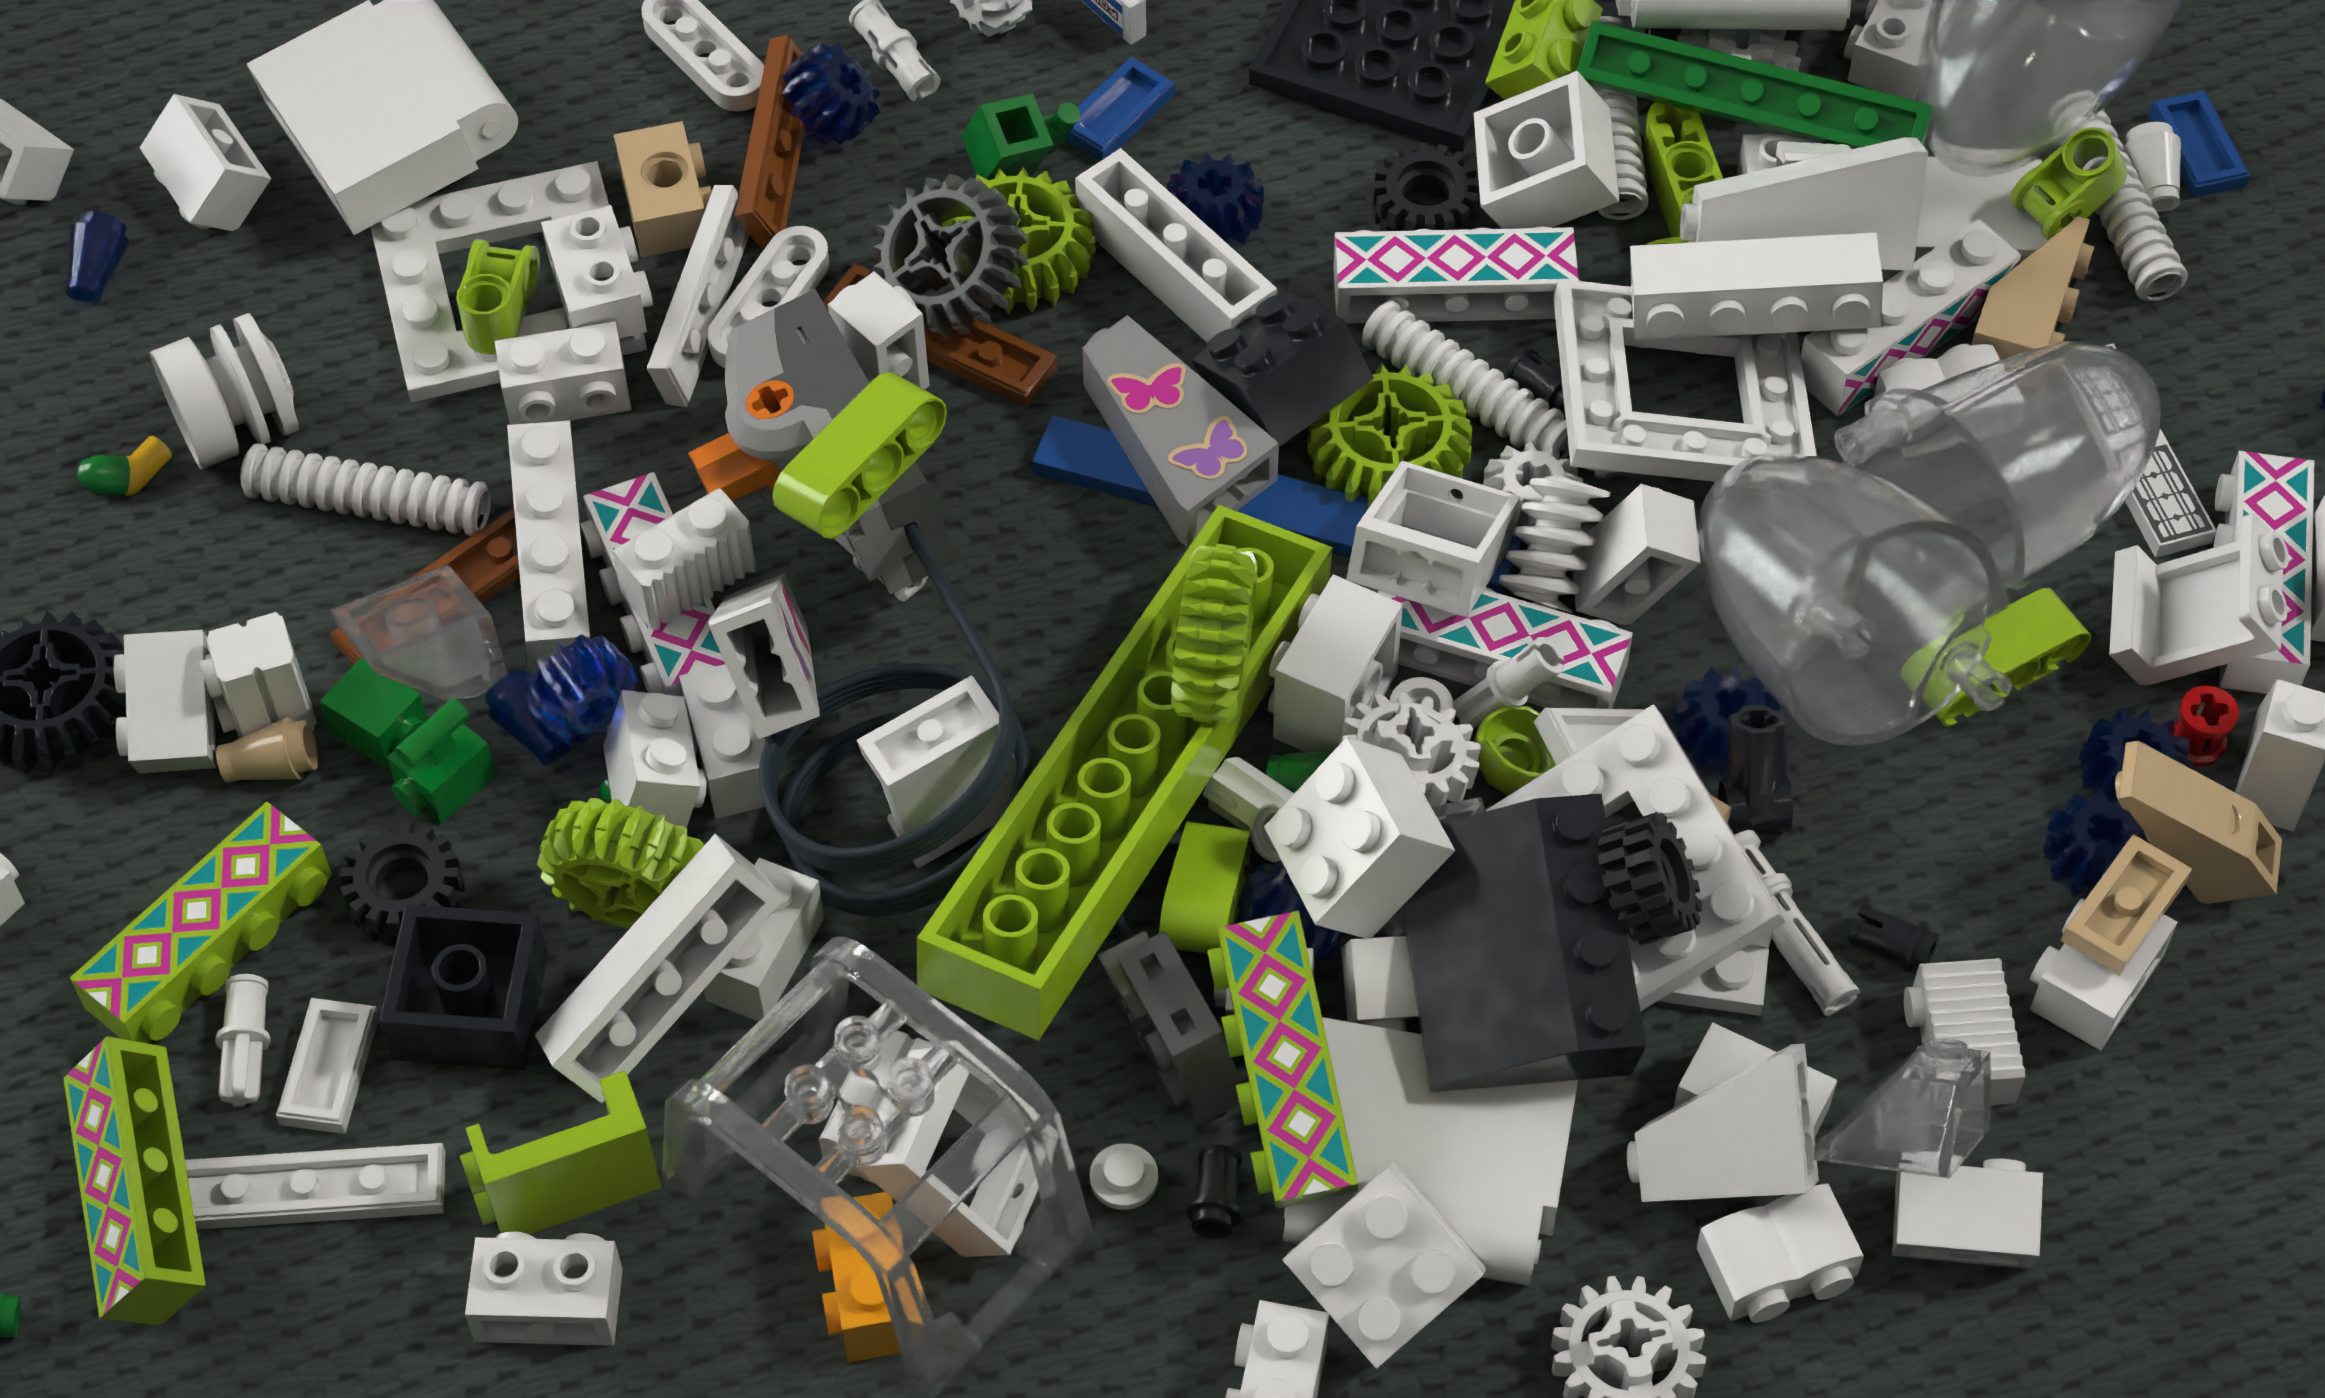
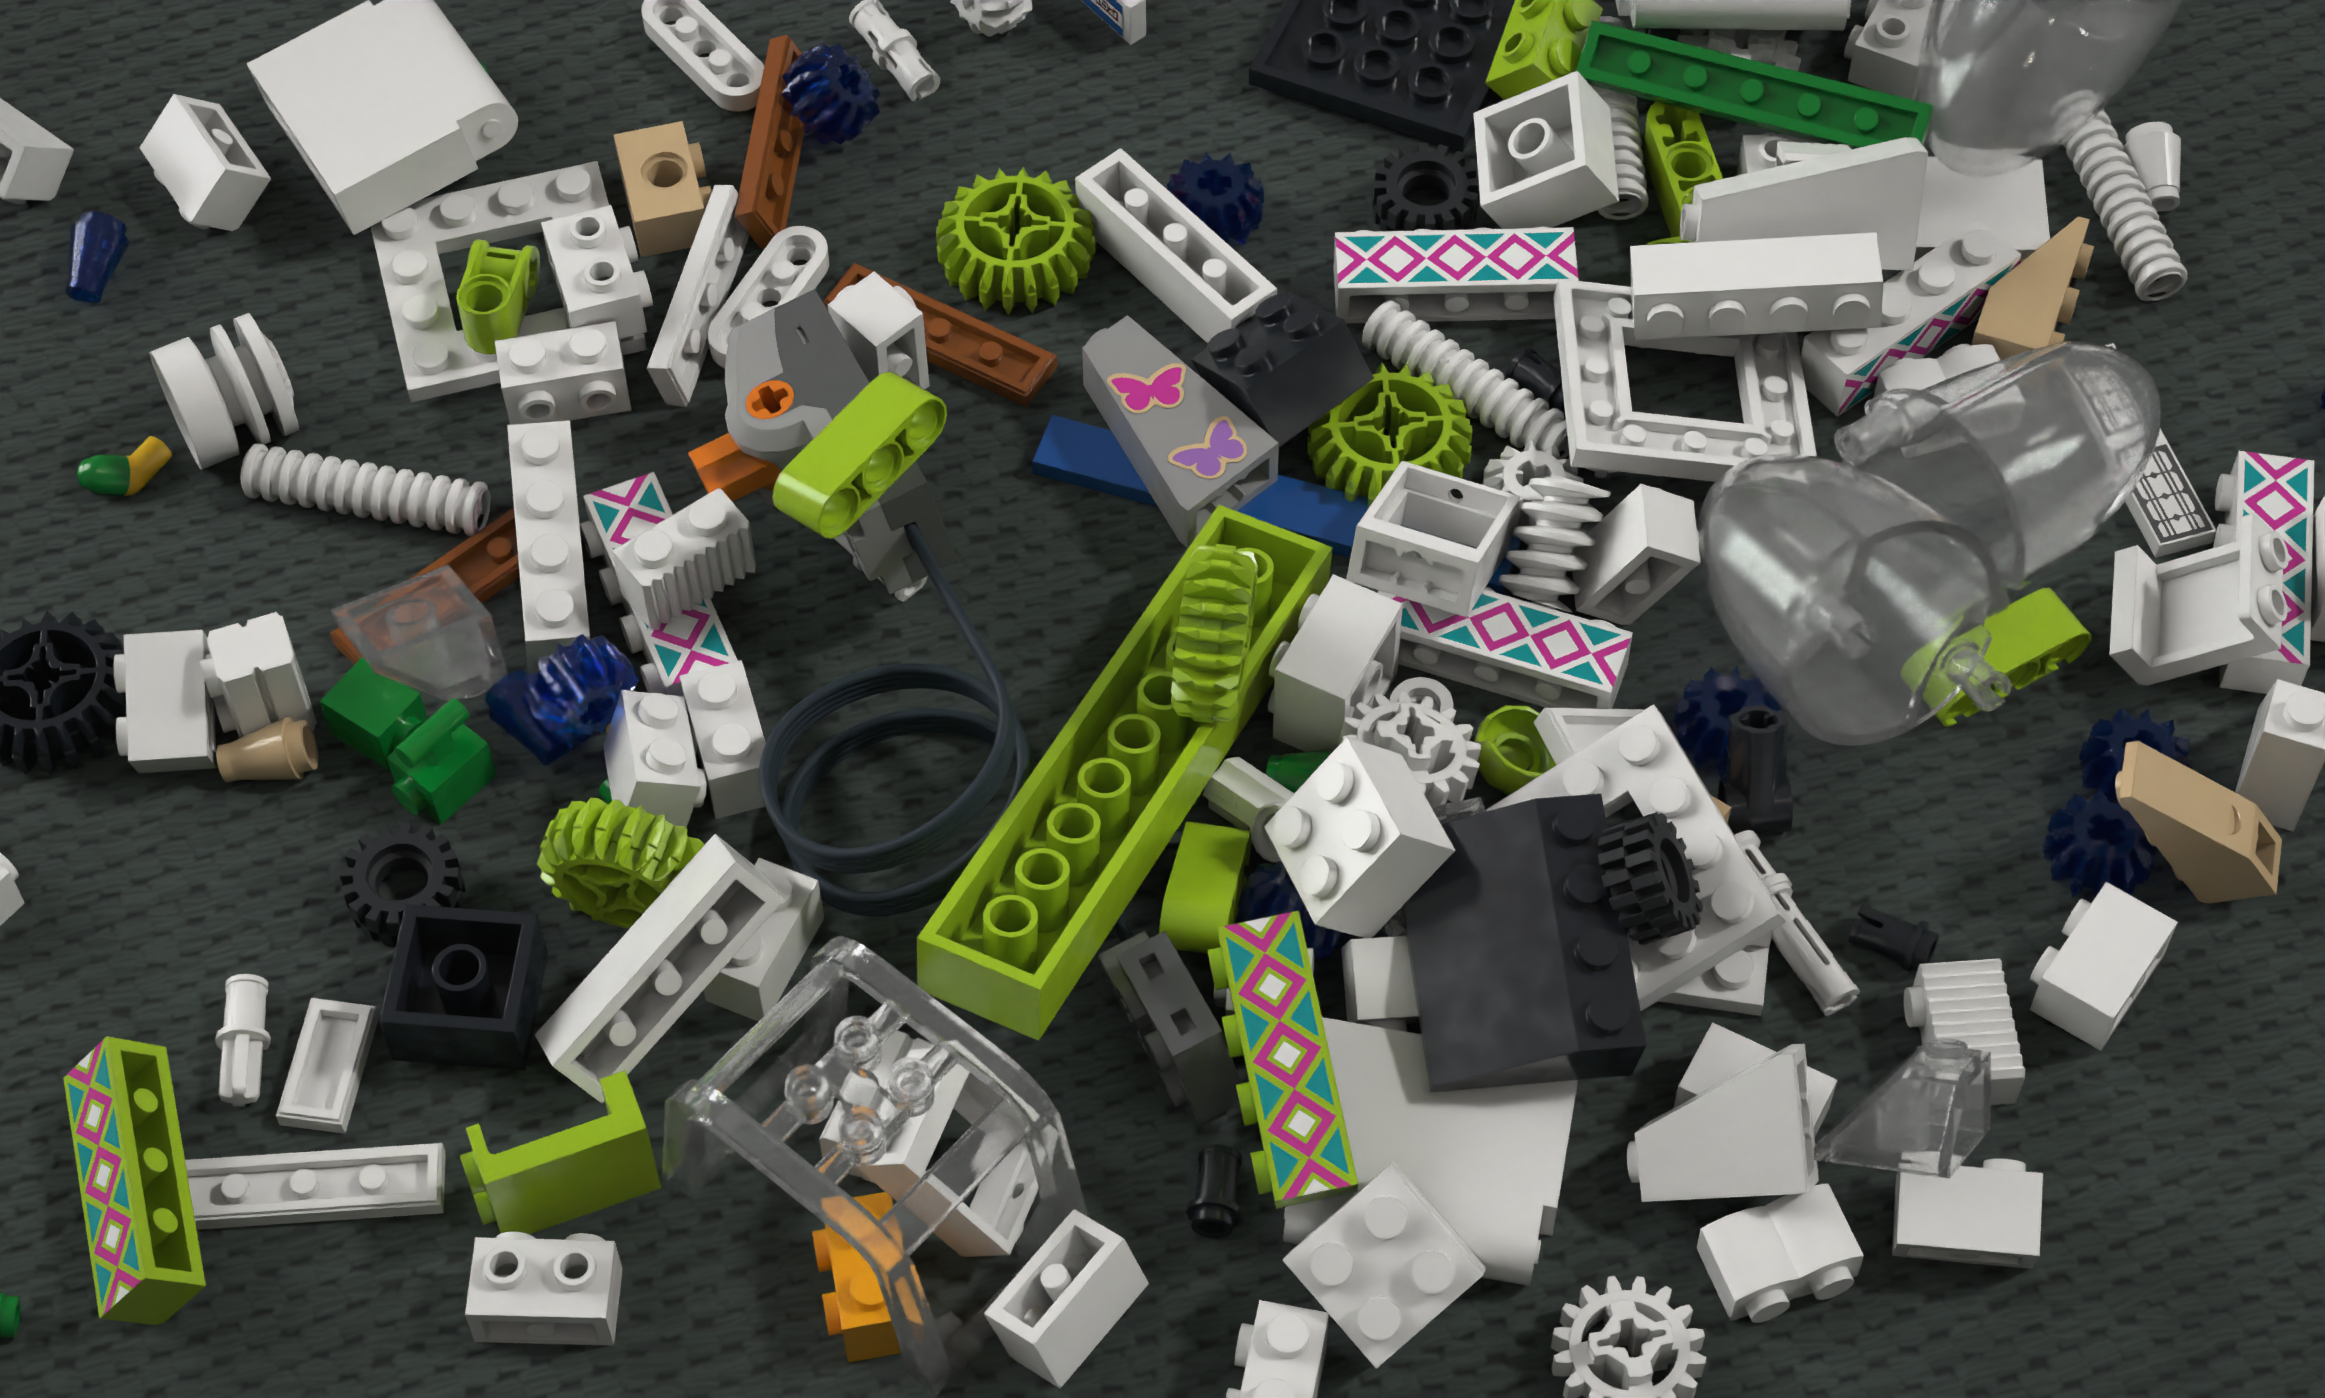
(203, 927): lime brick -> none
(767, 655): white slope -> none
(934, 757): white panel -> none
(978, 252): dark grey gear -> none
(1015, 135): green brick -> none
(1066, 1298): none -> white brick
(1120, 108): blue tile -> none
(1123, 1176): white plate -> none
(1510, 681): white axle -> none
(2063, 184): lime piece -> none
(2126, 905): tan plate -> none
(2207, 154): blue tile -> none
(2214, 723): red bush -> none

